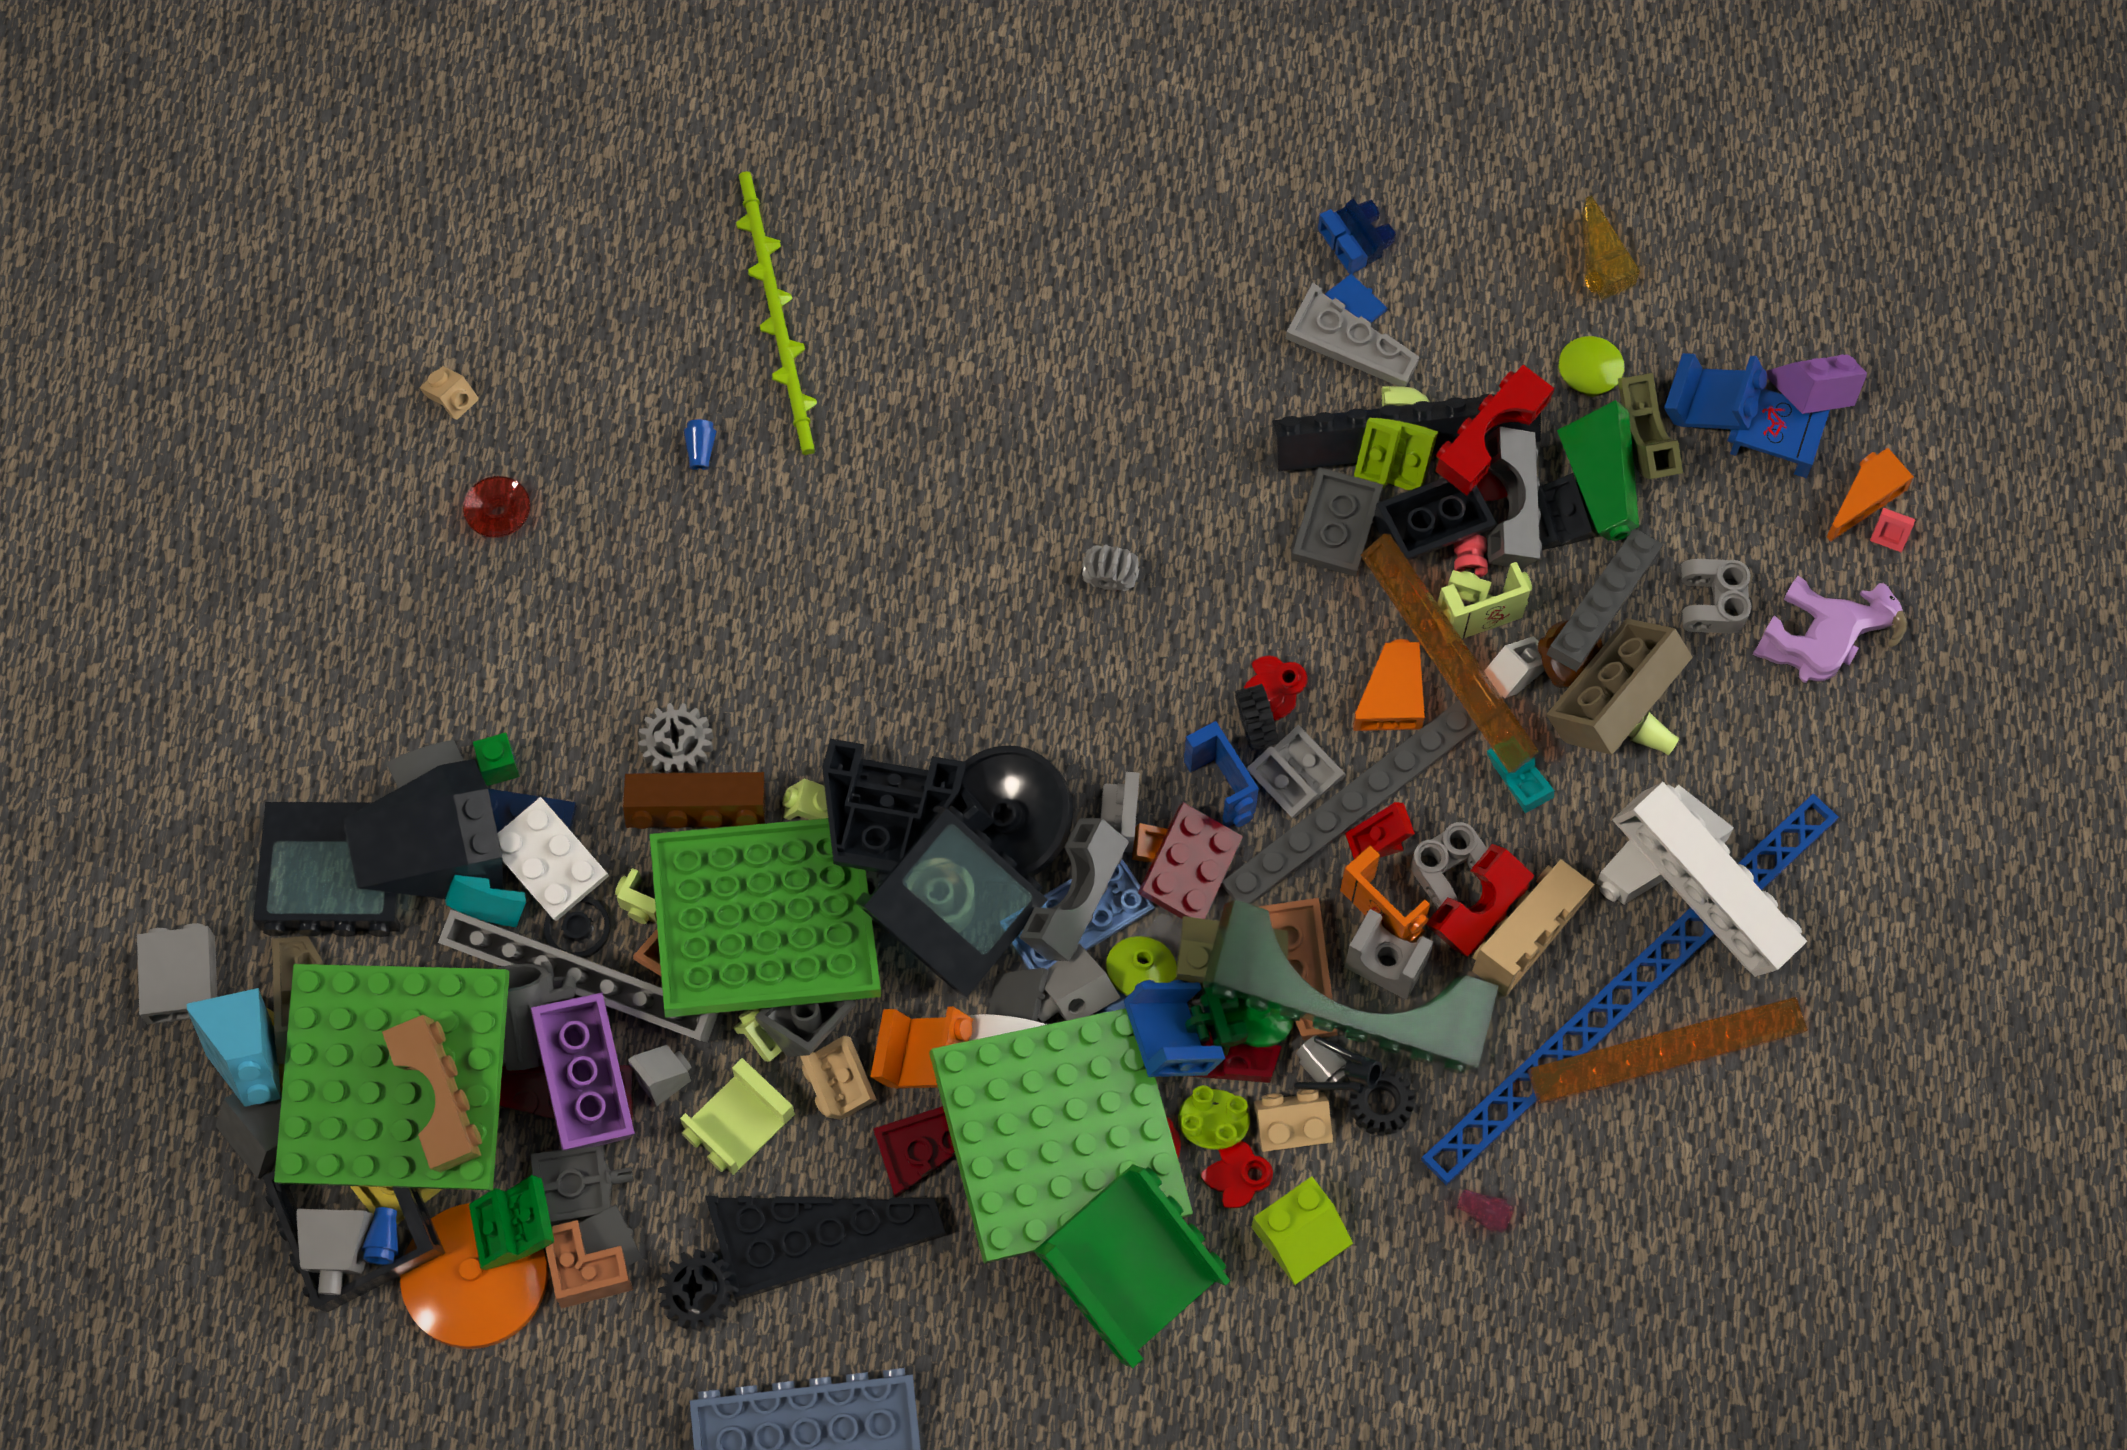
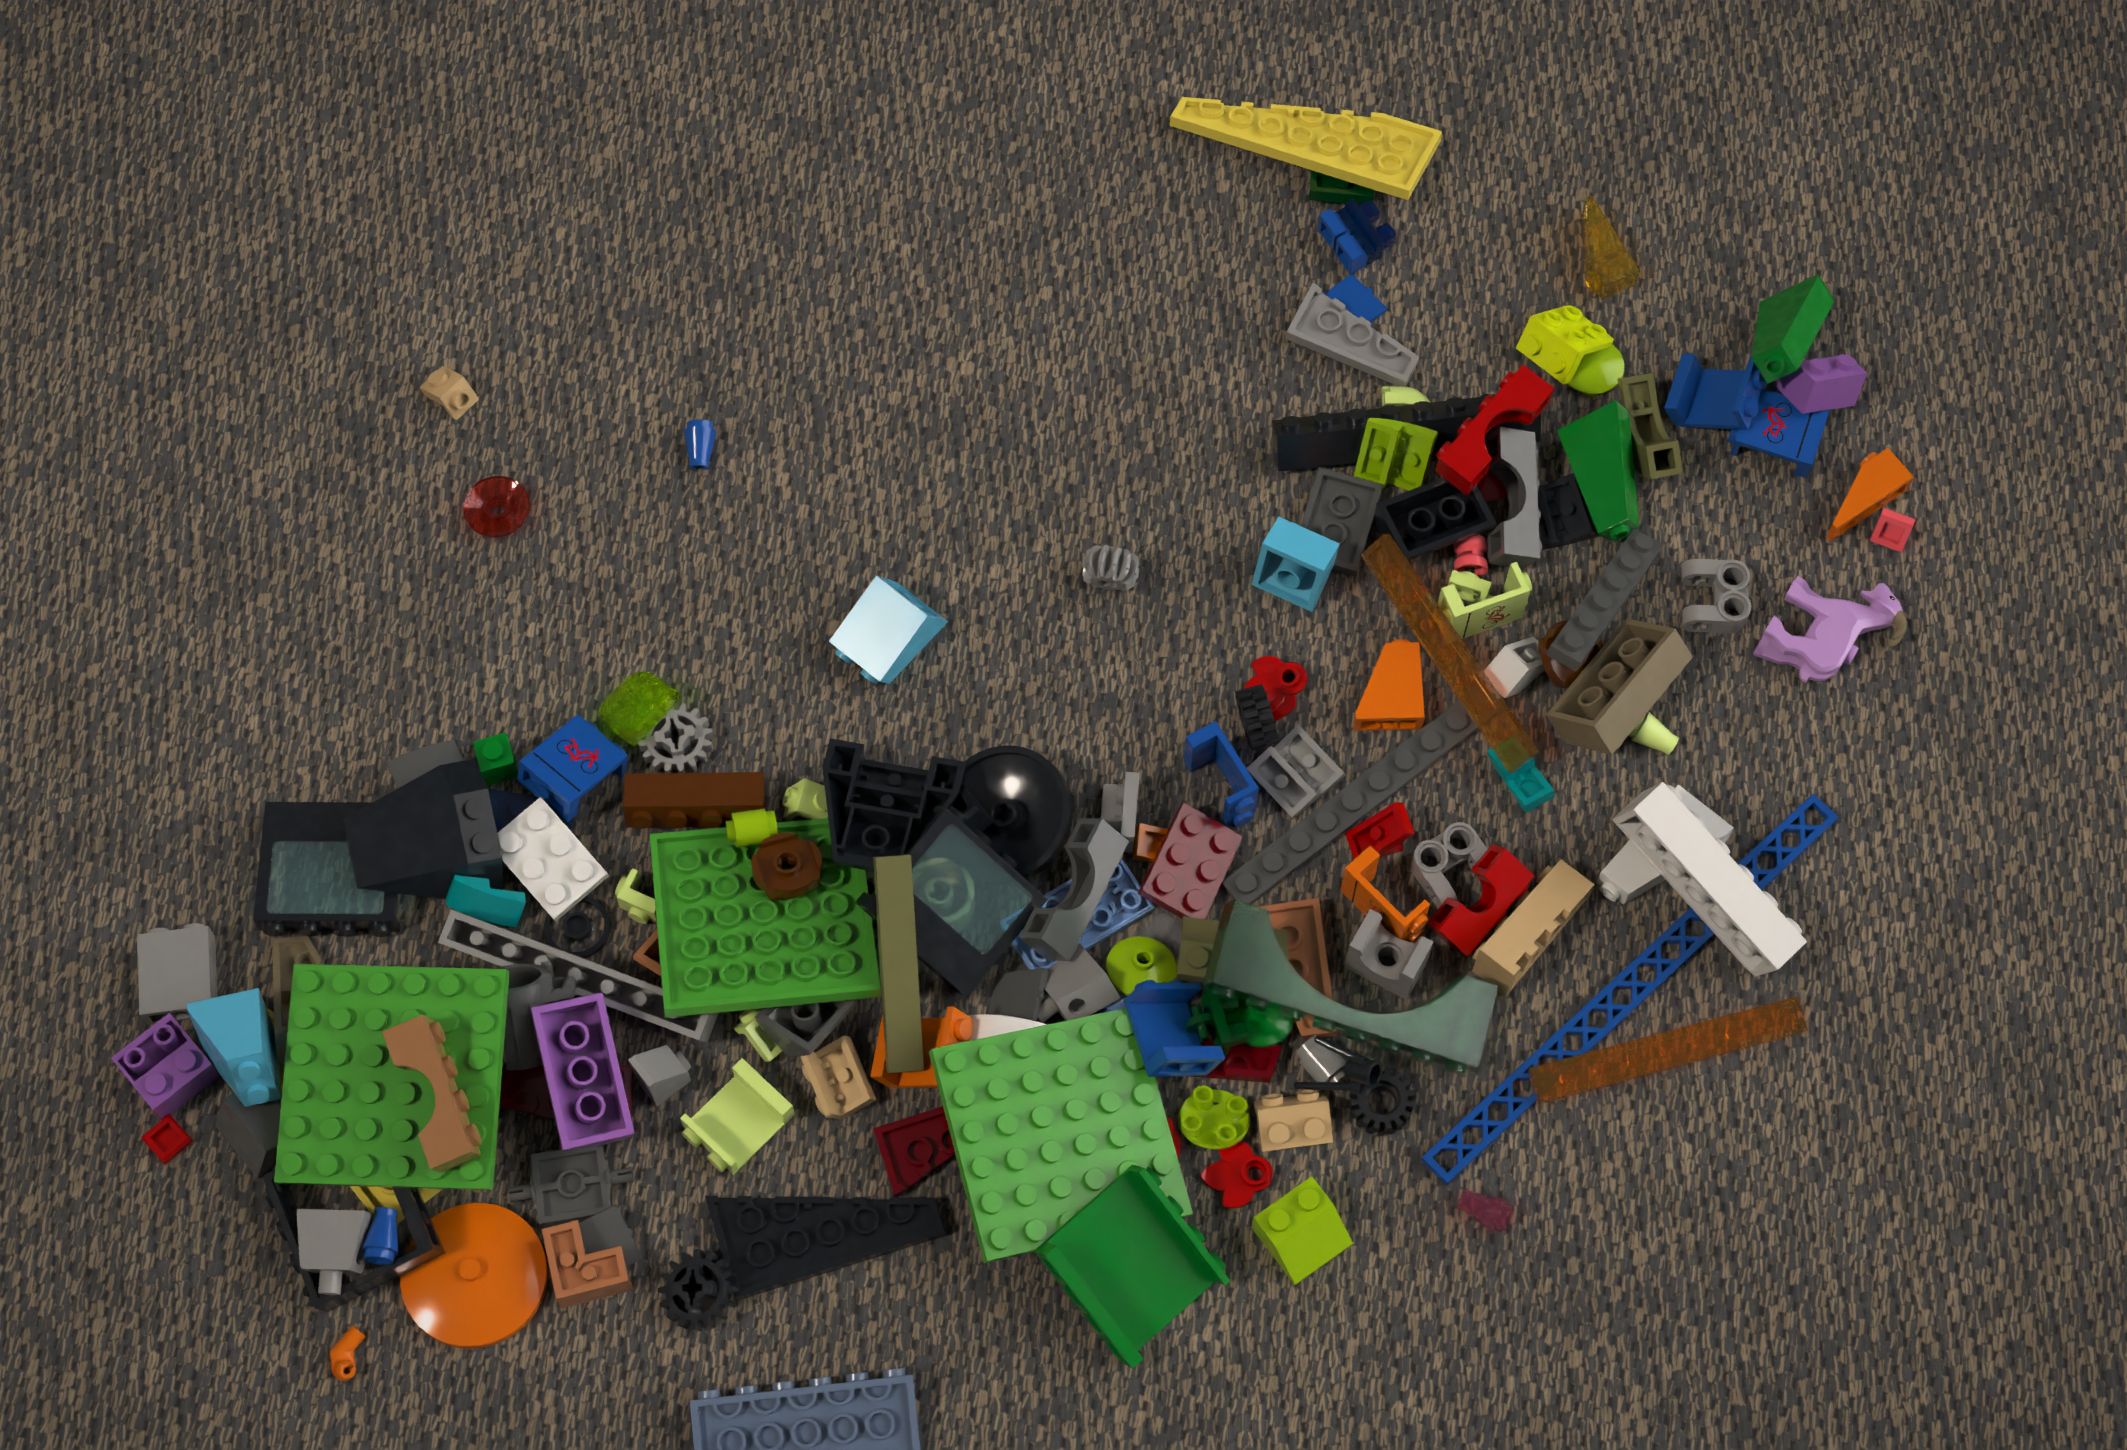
(165, 1066): none -> medium lavender slope
(167, 1139): none -> red tile
(342, 1354): none -> orange arm
(511, 1223): green slope -> none
(570, 765): none -> blue panel
(637, 706): none -> clear neon green slope
(751, 827): none -> lime brick
(776, 323): lime plant -> none
(787, 883): none -> reddish brown plate
(885, 630): none -> slope
(898, 963): none -> olive tile
(1295, 563): none -> medium azure slope
(1332, 189): none -> dark green plate
(1362, 150): none -> light yellow wing
(1560, 340): none -> neon yellow bracket
(1788, 327): none -> green slope

